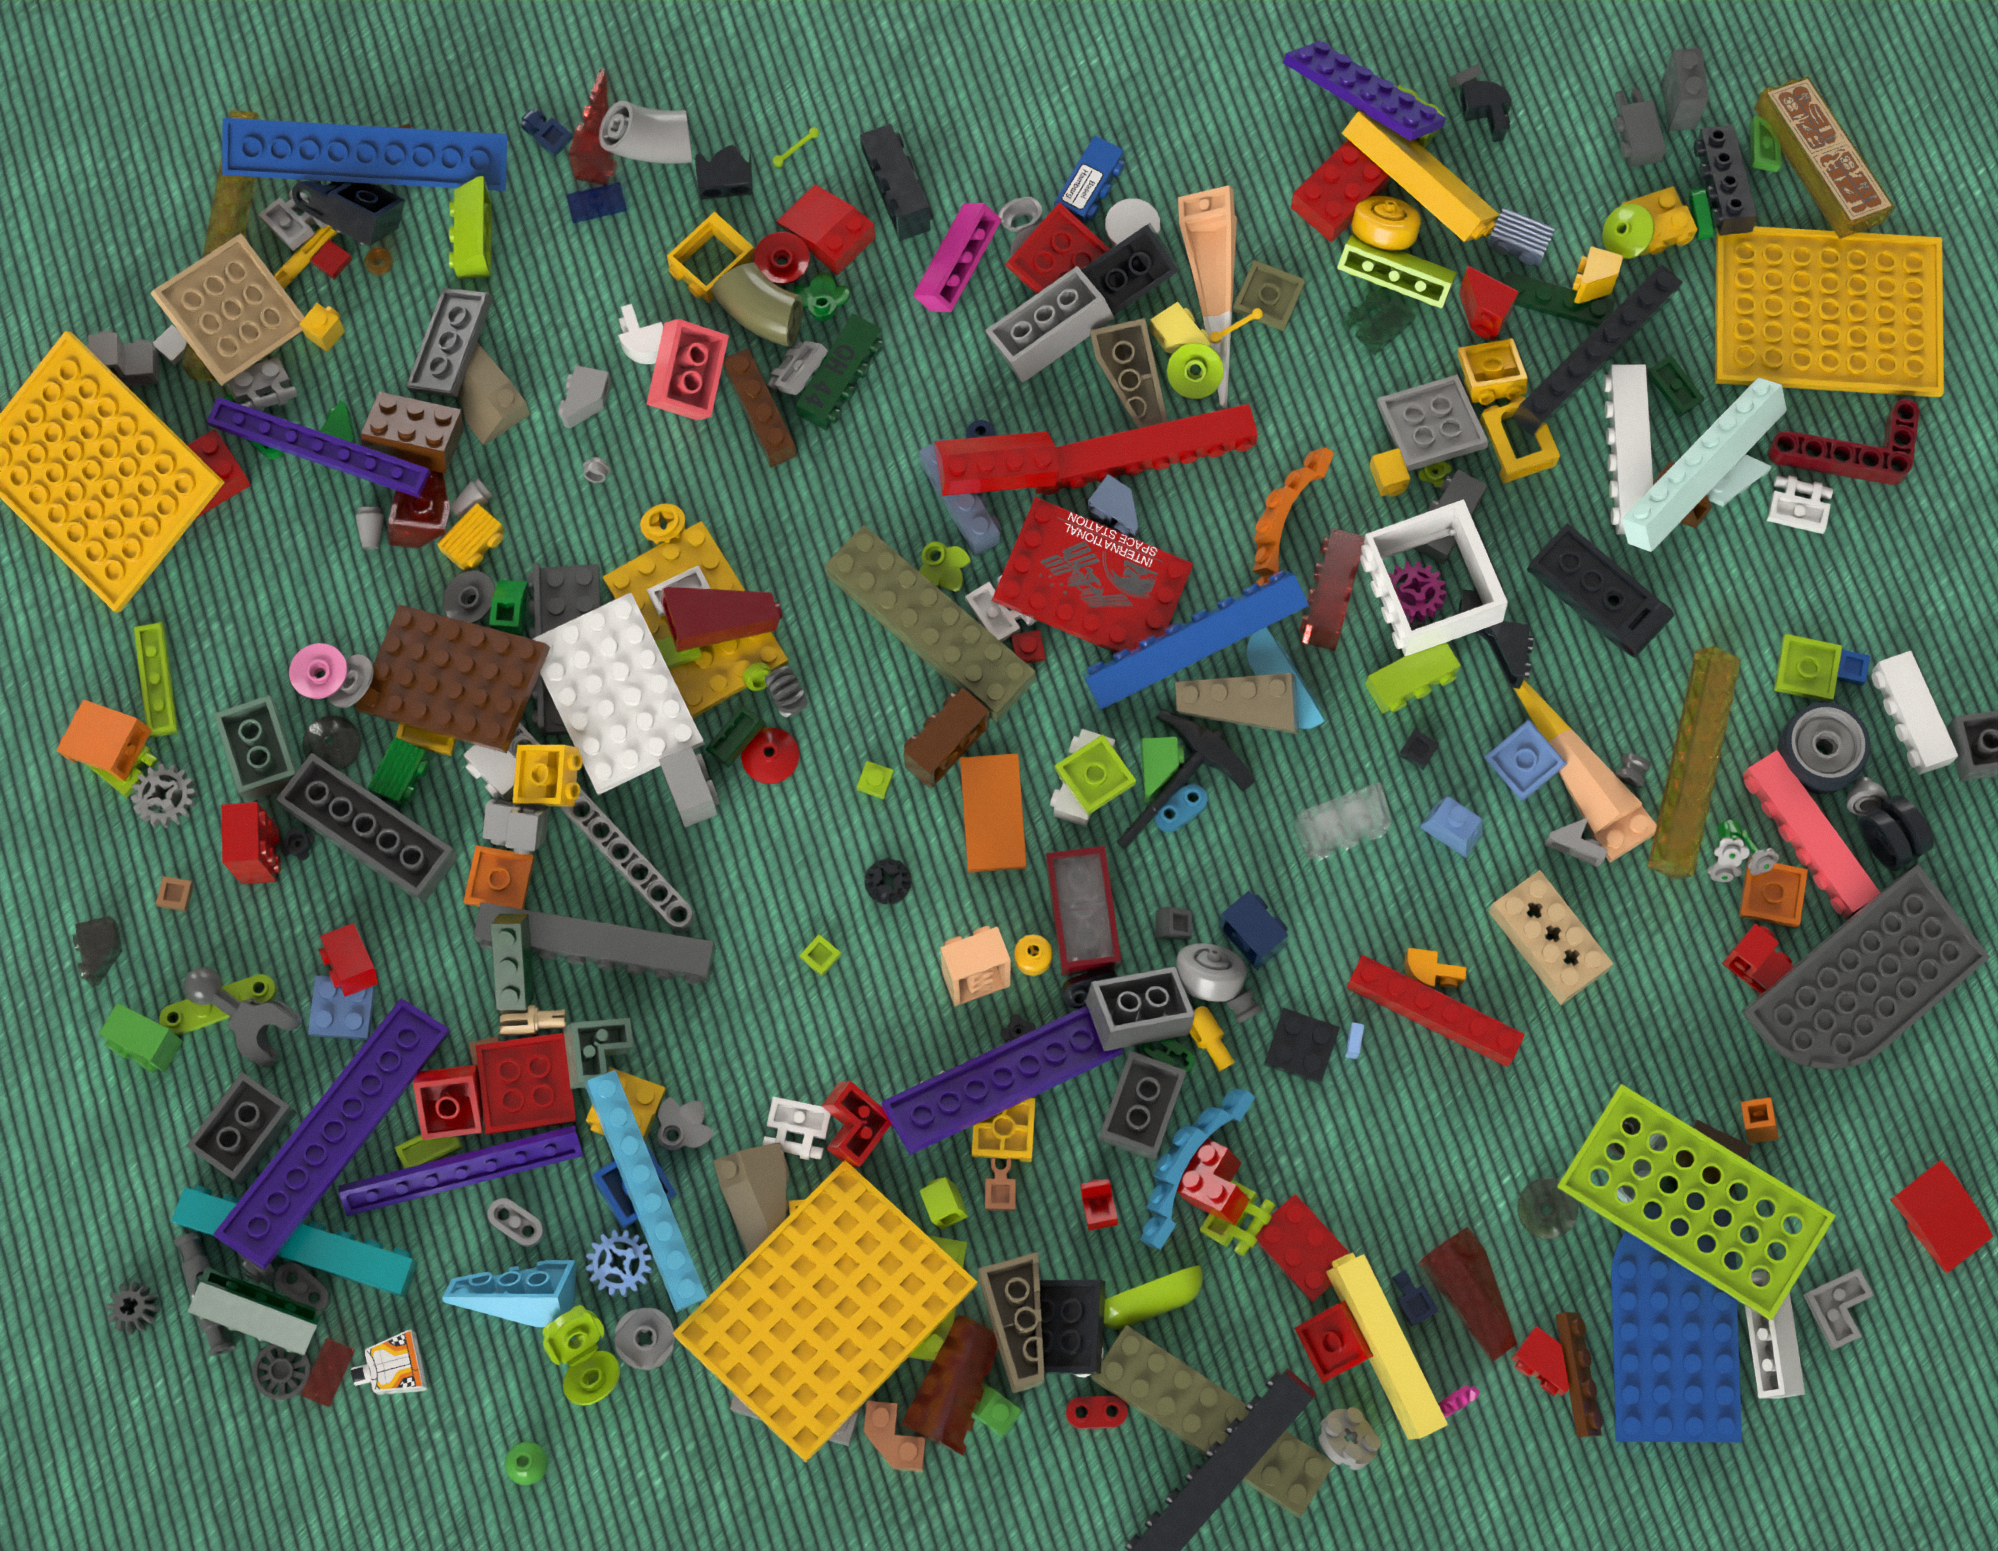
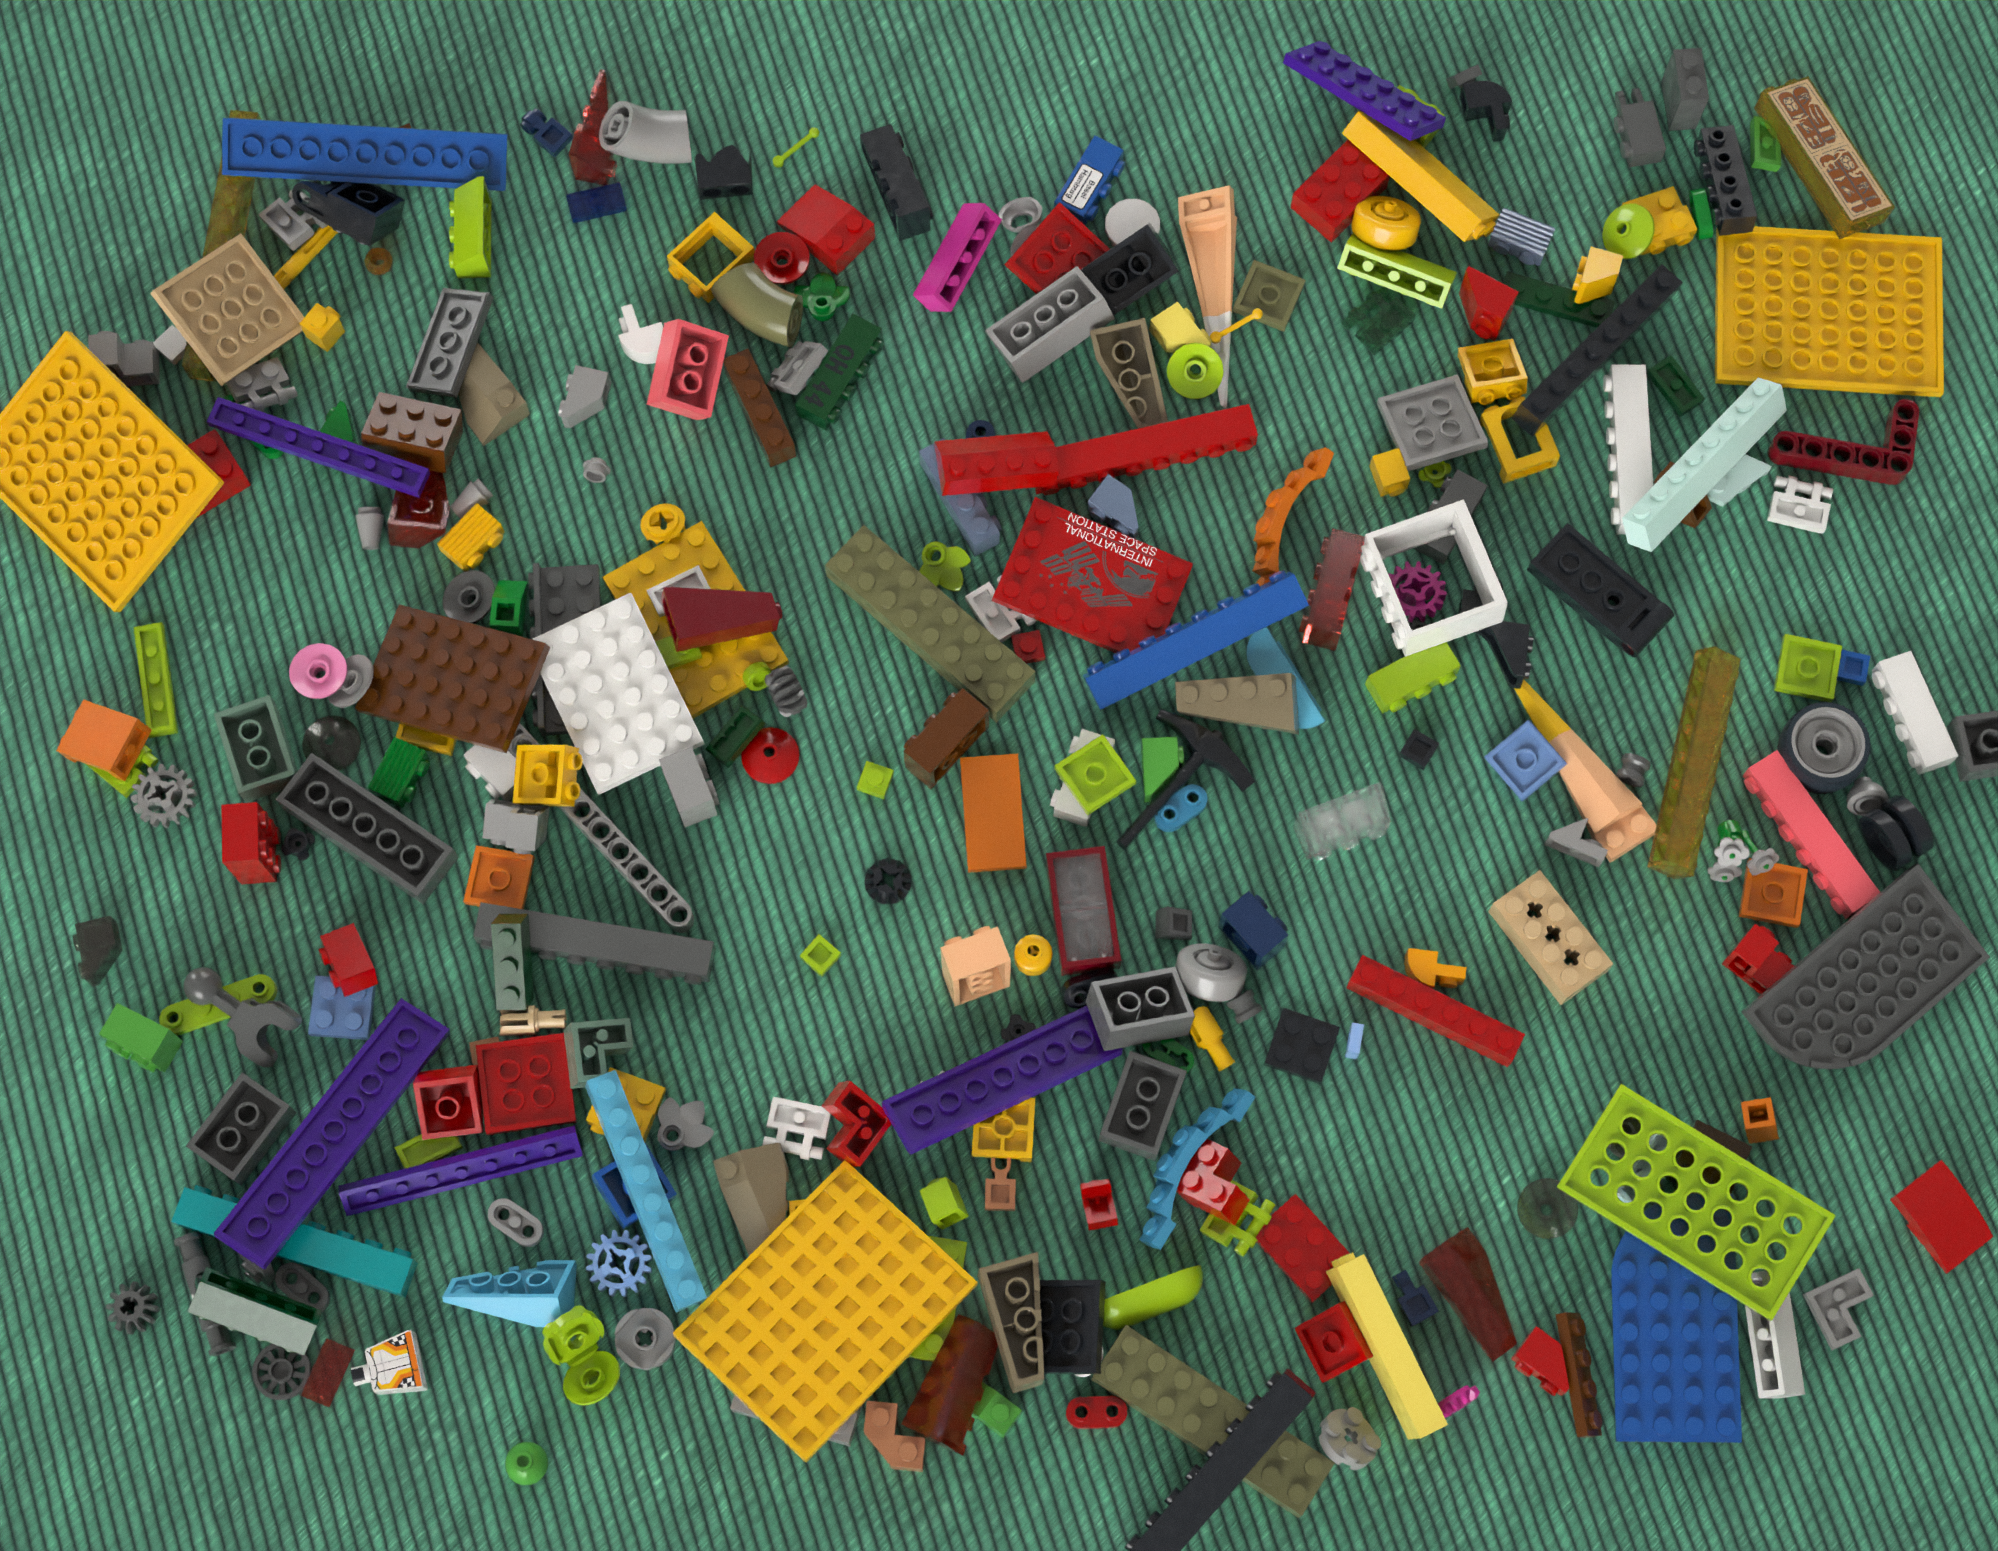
(174, 893): medium nougat tile -> none
(331, 259): red tile -> none
(1453, 825): medium blue torso -> none

